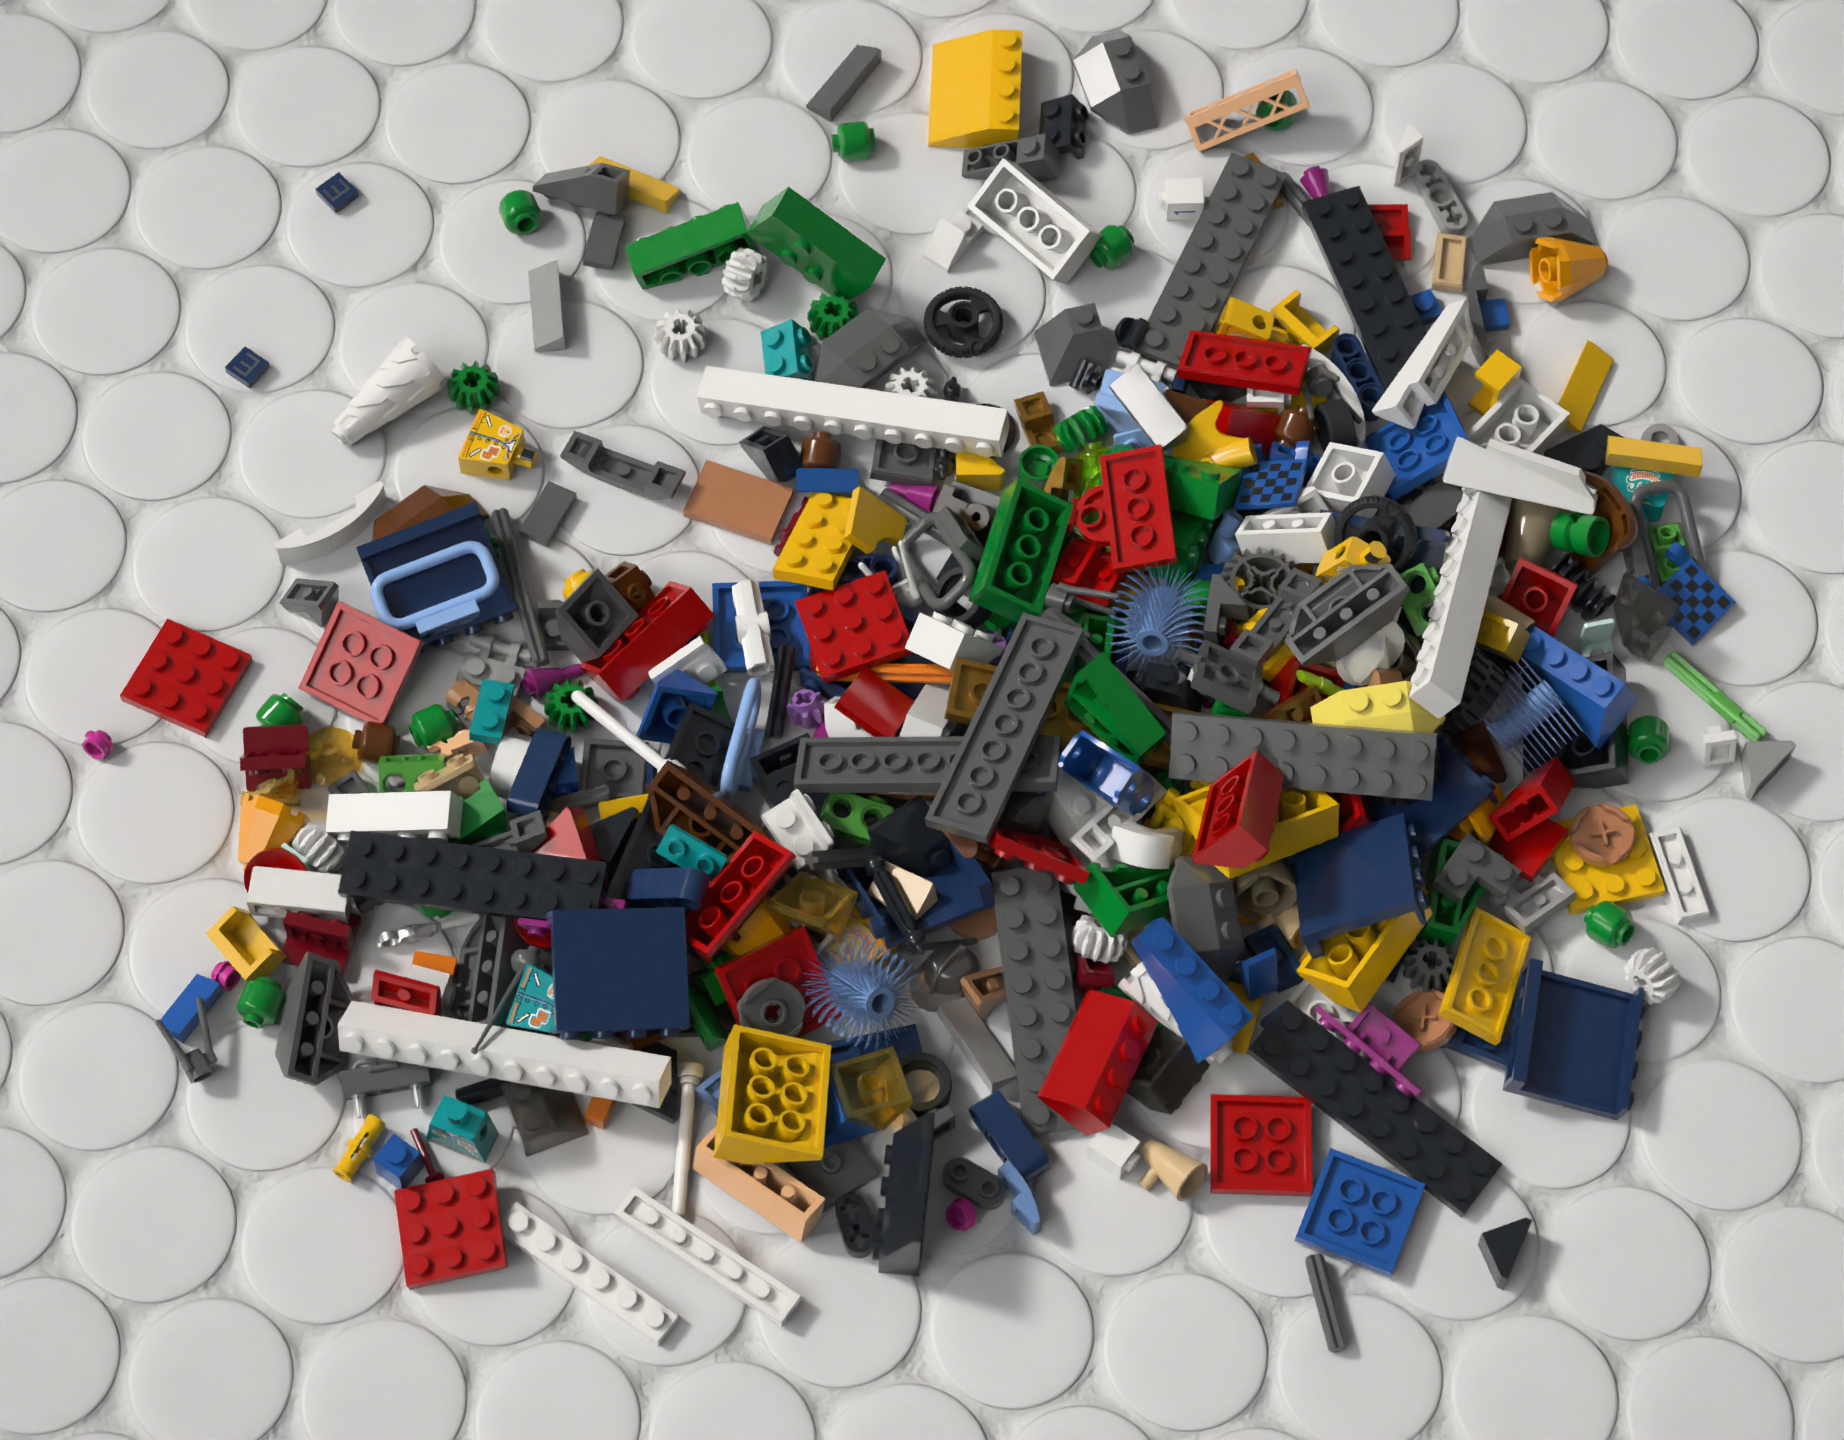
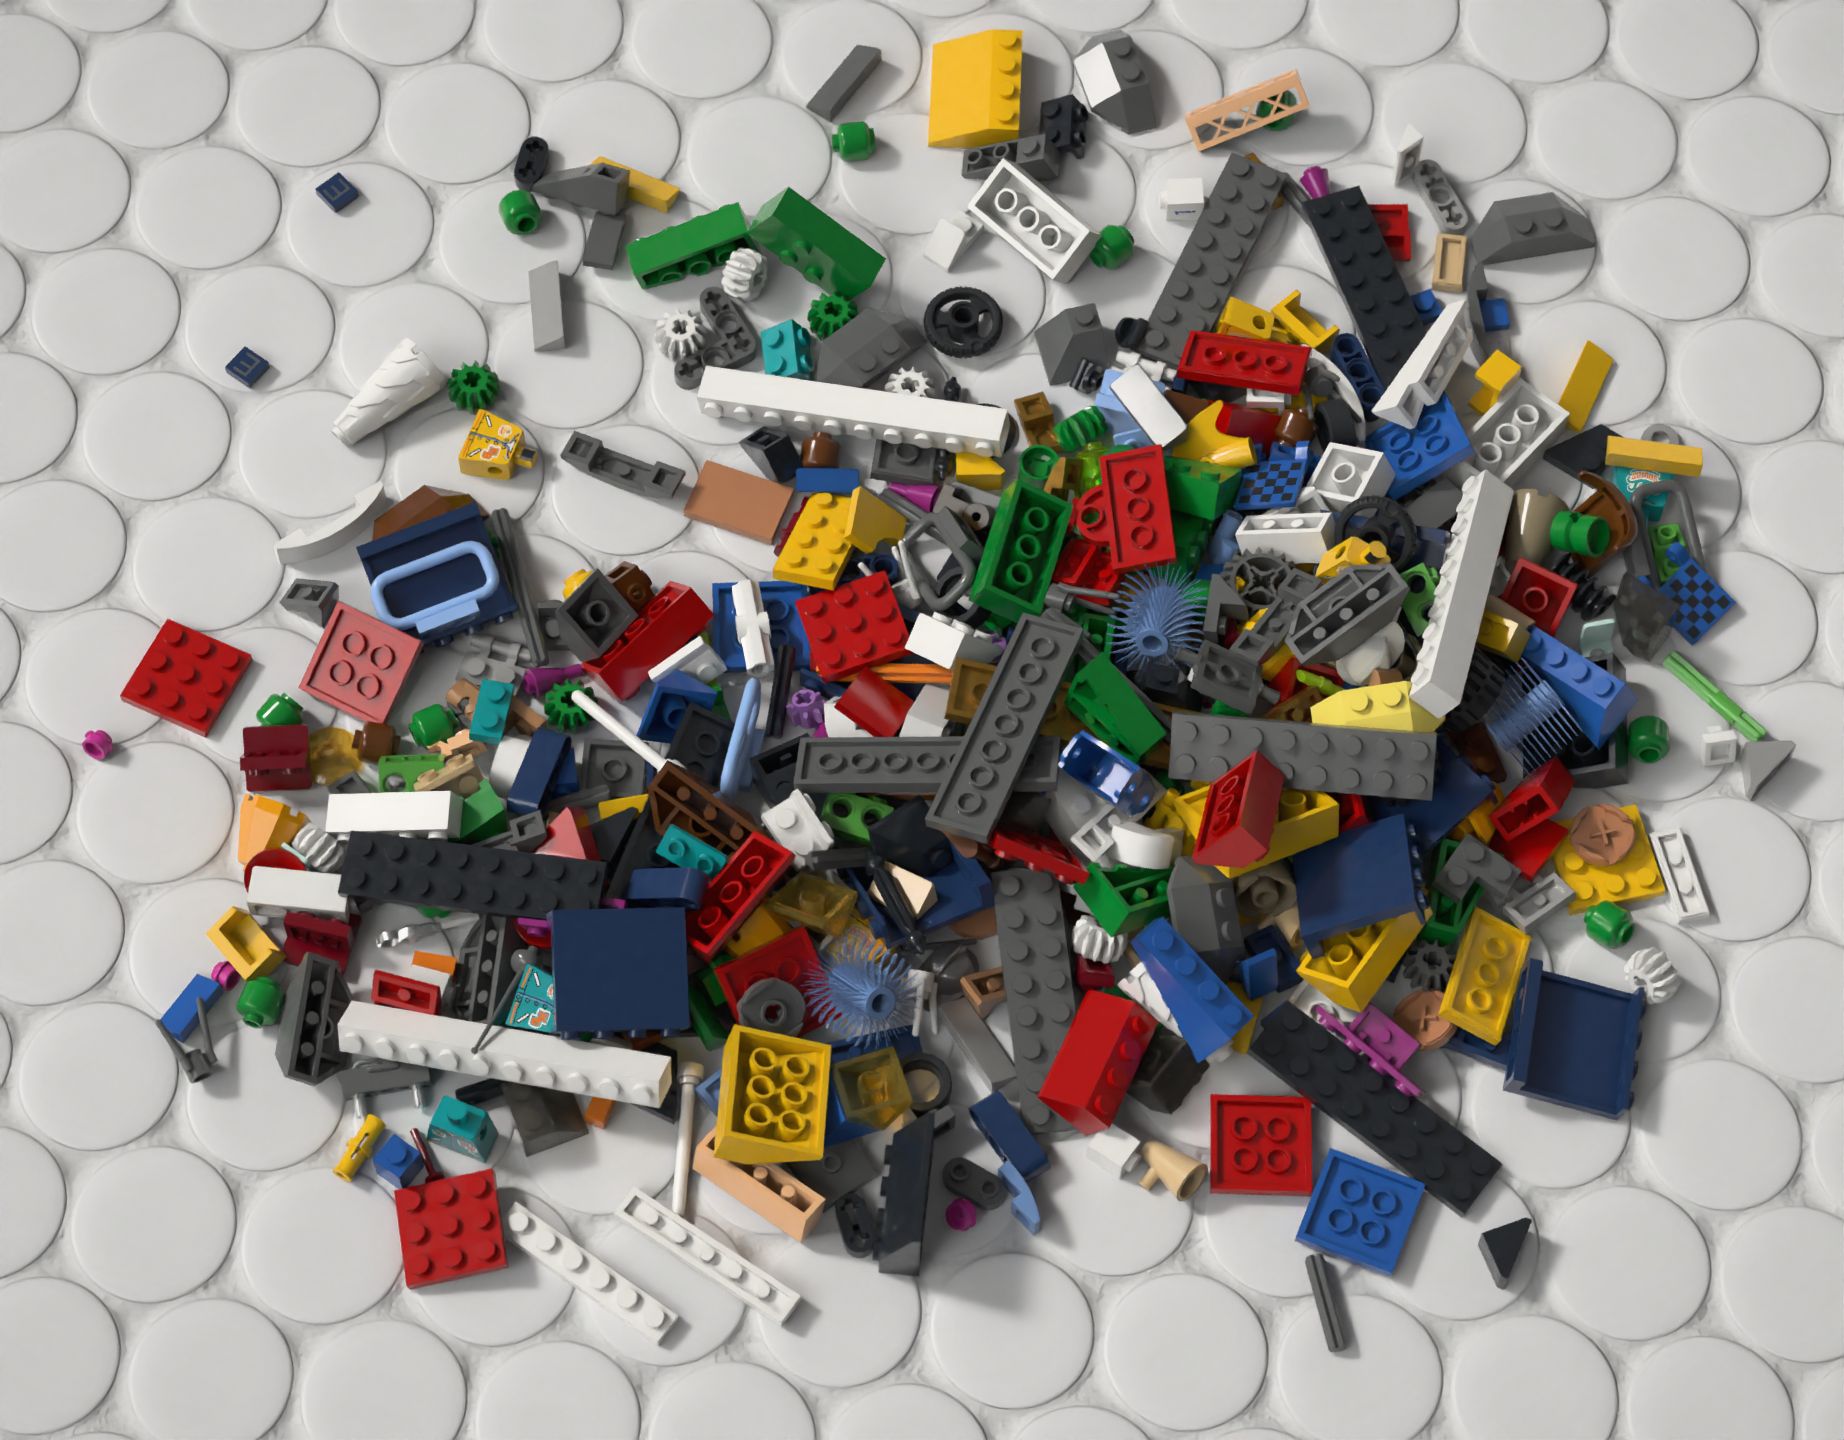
(283, 790): clear yellow tile -> none
(524, 162): none -> black beam
(548, 514): dark grey tile -> none
(725, 348): none -> dark grey beam
(927, 987): none -> white plant
(1519, 475): white wedge -> none
(1564, 267): light orange cone -> none

